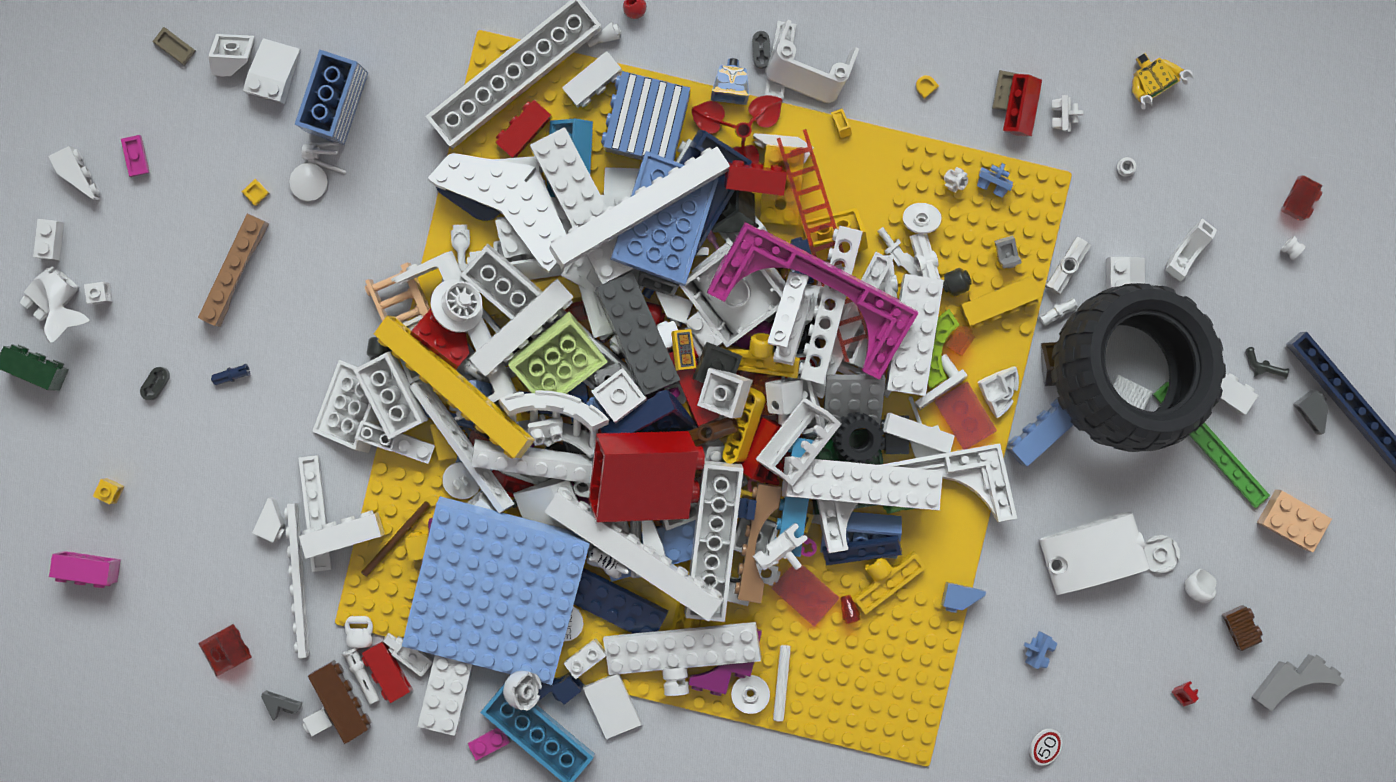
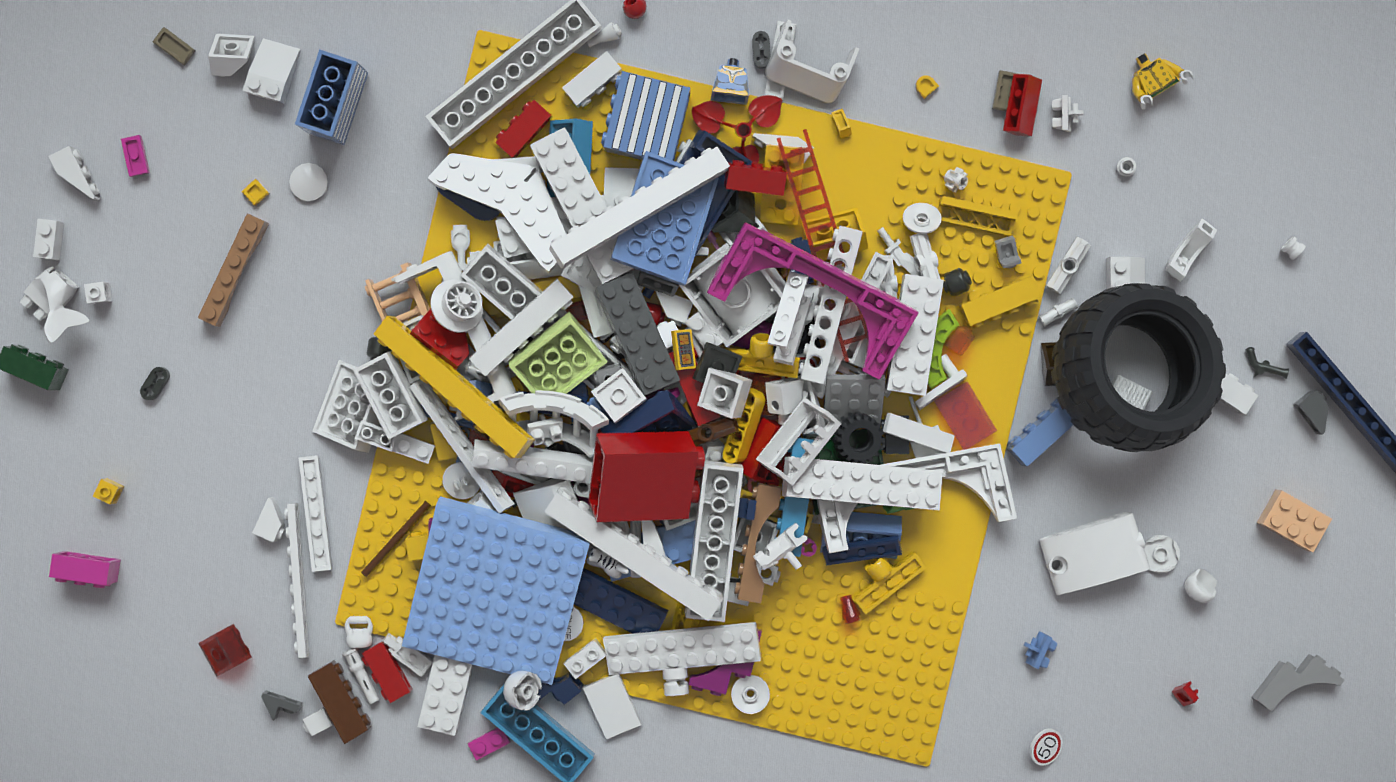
(230, 374): dark blue axle -> none
(312, 152): white plant -> none
(337, 536): white brick -> none
(781, 687): white axle -> none
(805, 593): clear pink tile -> none
(960, 596): medium blue slope -> none
(980, 209): none -> yellow fence
(987, 176): medium blue hips -> none
(999, 390): white brick -> none
(1224, 459): bright green tile -> none
(1242, 627): reddish brown brick -> none
(1301, 198): clear red brick -> none

